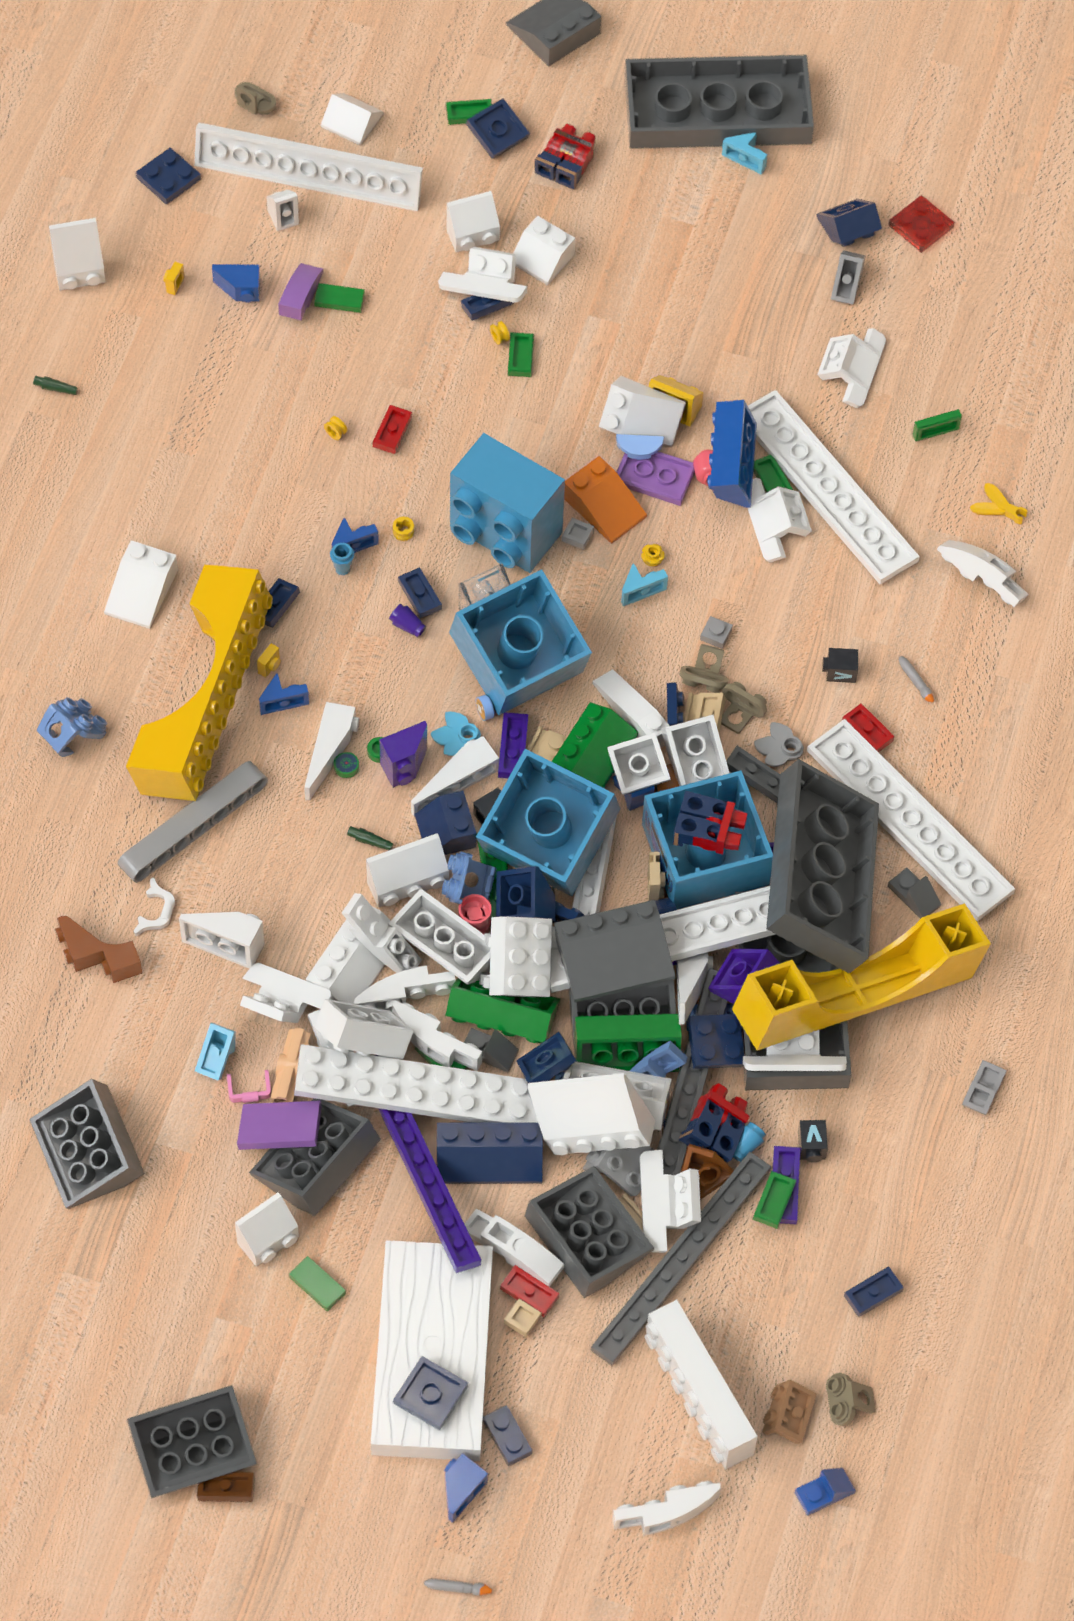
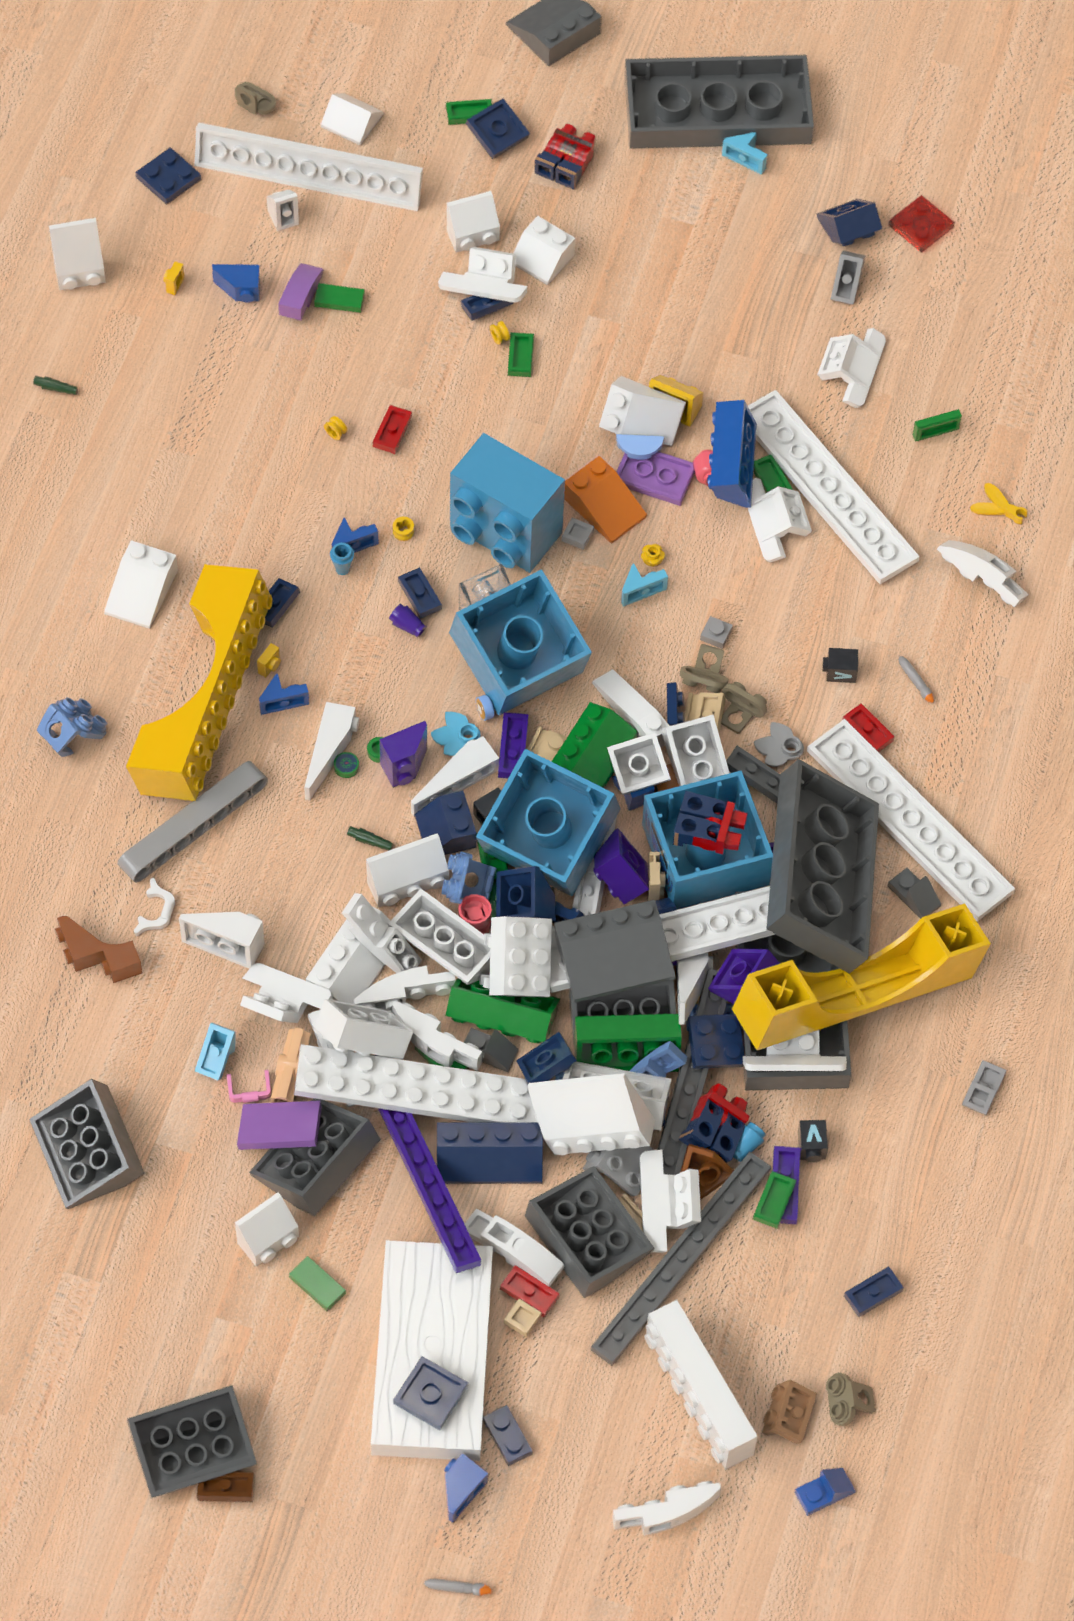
(621, 868): none -> dark purple slope

